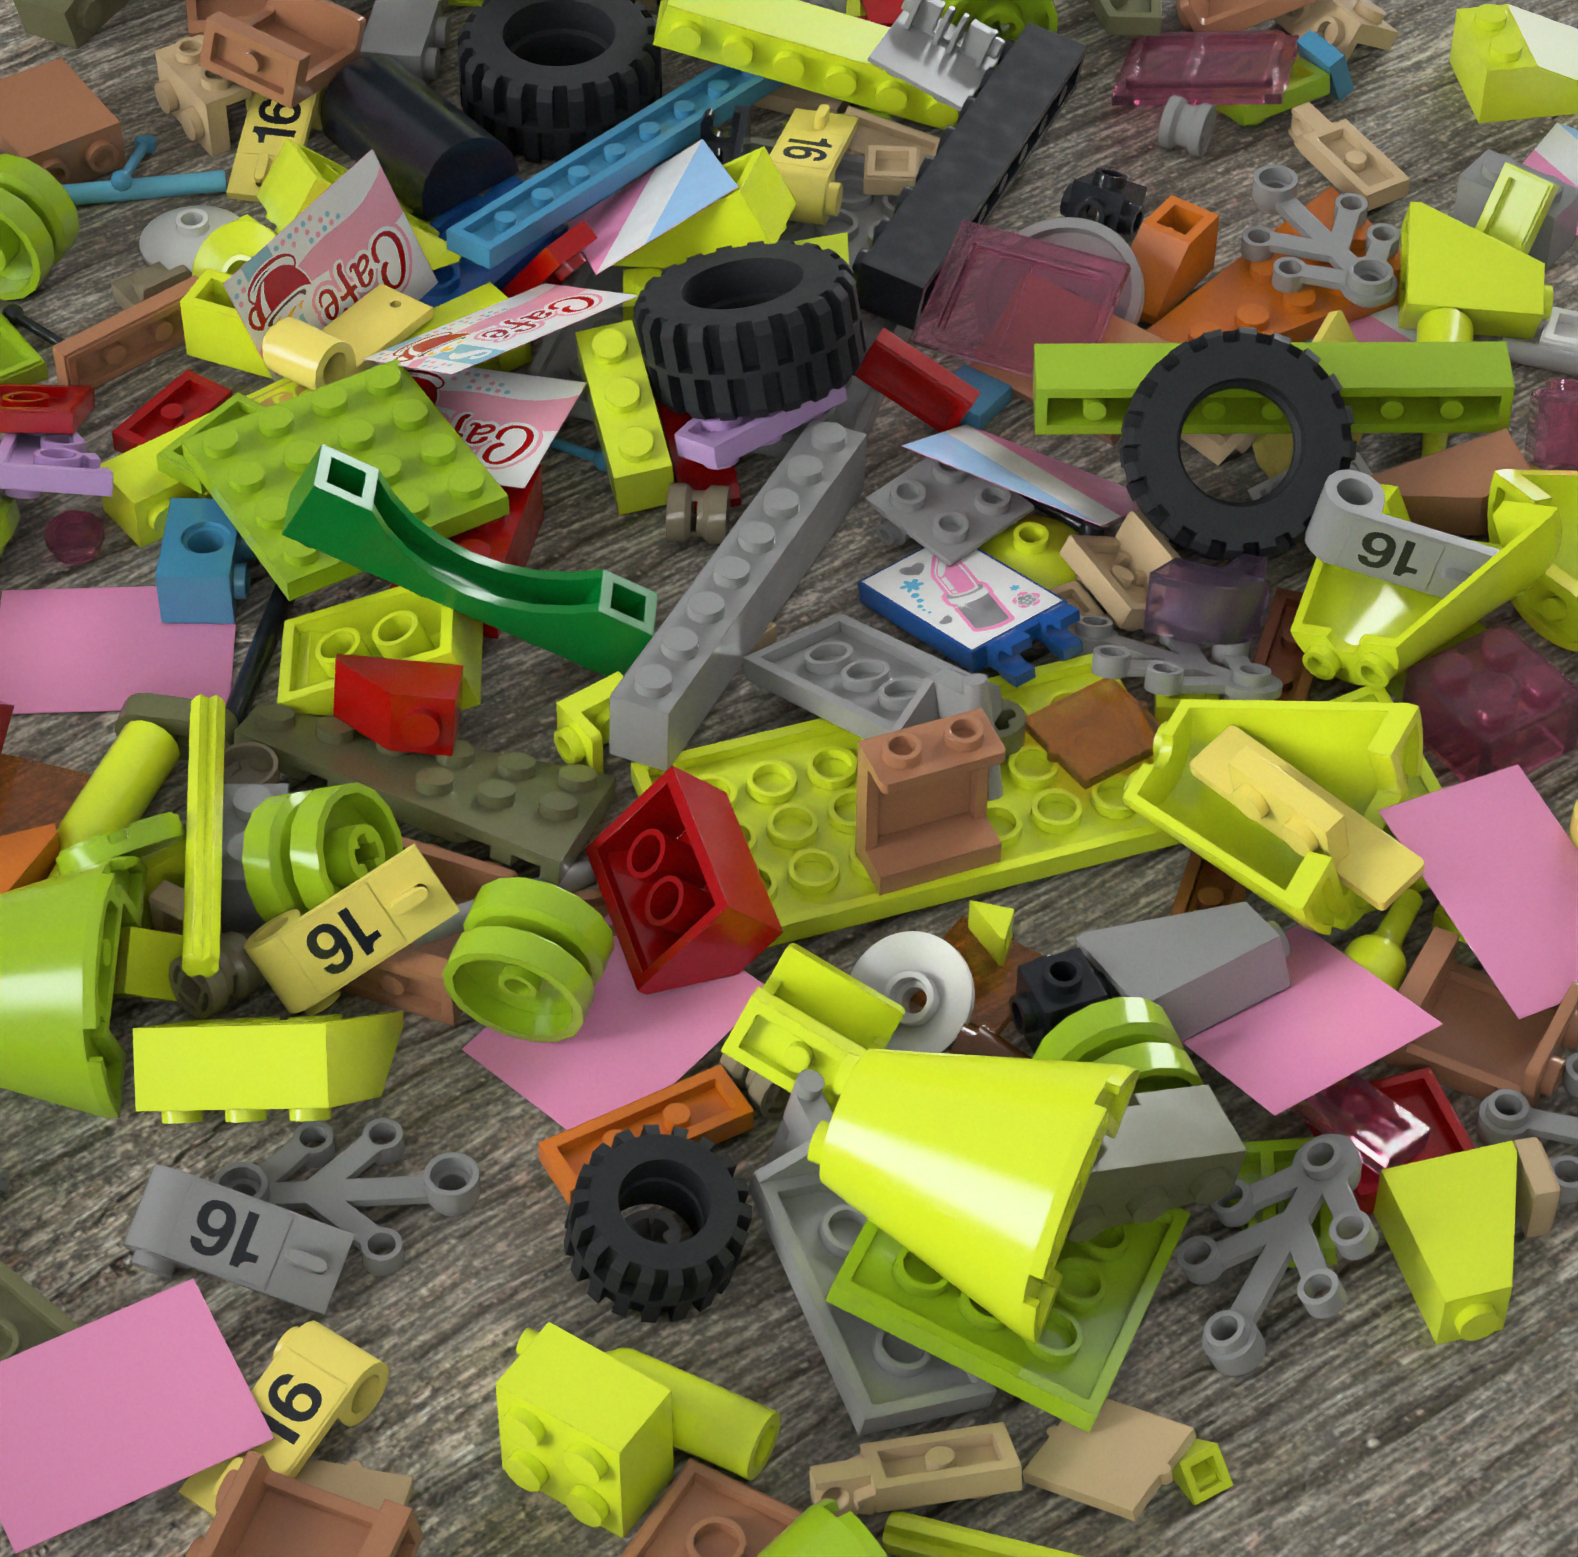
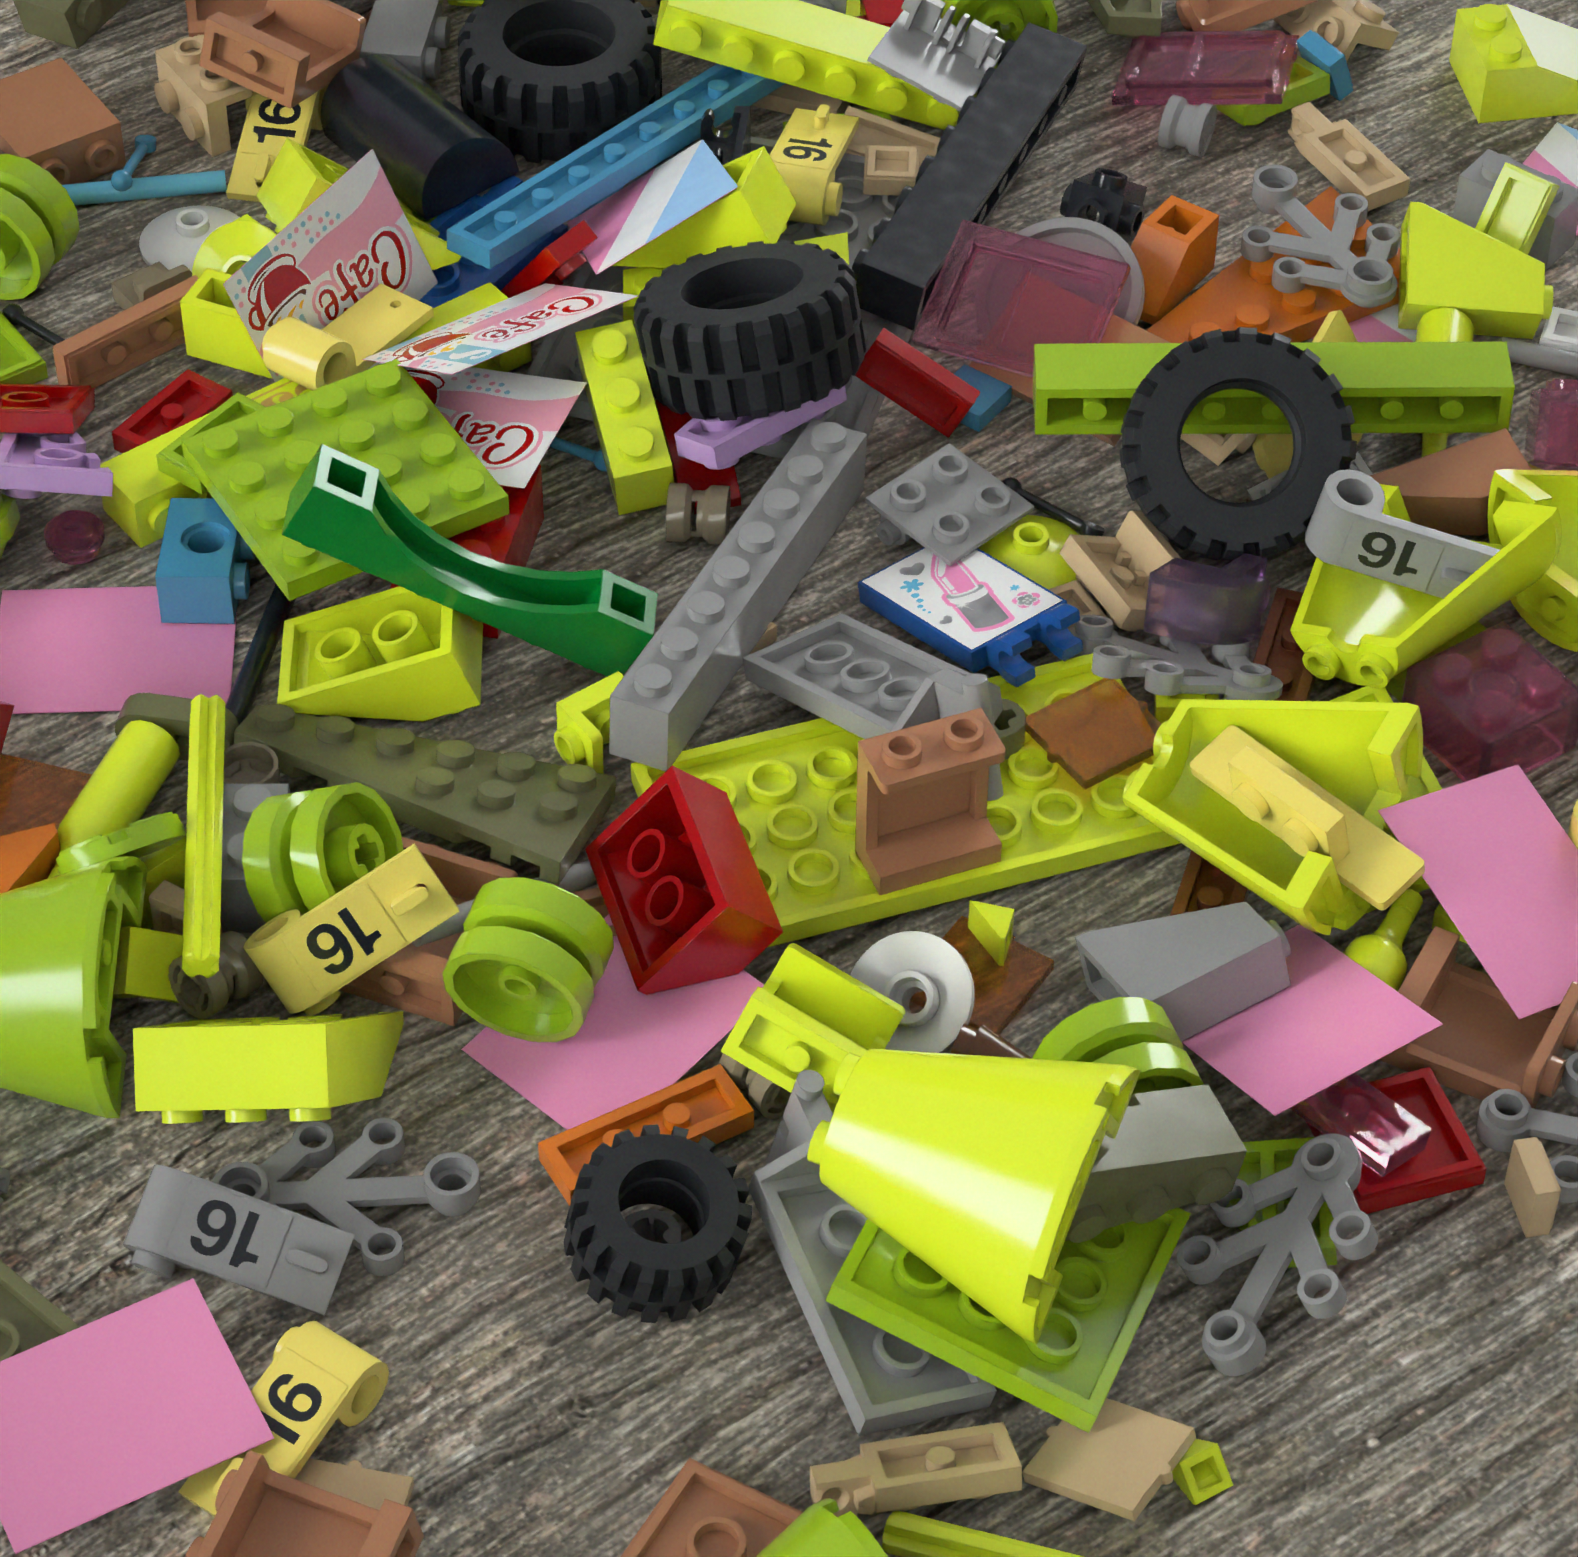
(400, 702): red slope -> none
(585, 1430): neon yellow brick -> none
(706, 1417): neon yellow piece -> none
(1028, 473): sticker -> none
(1053, 990): black brick -> none
(1454, 1237): neon yellow slope -> none

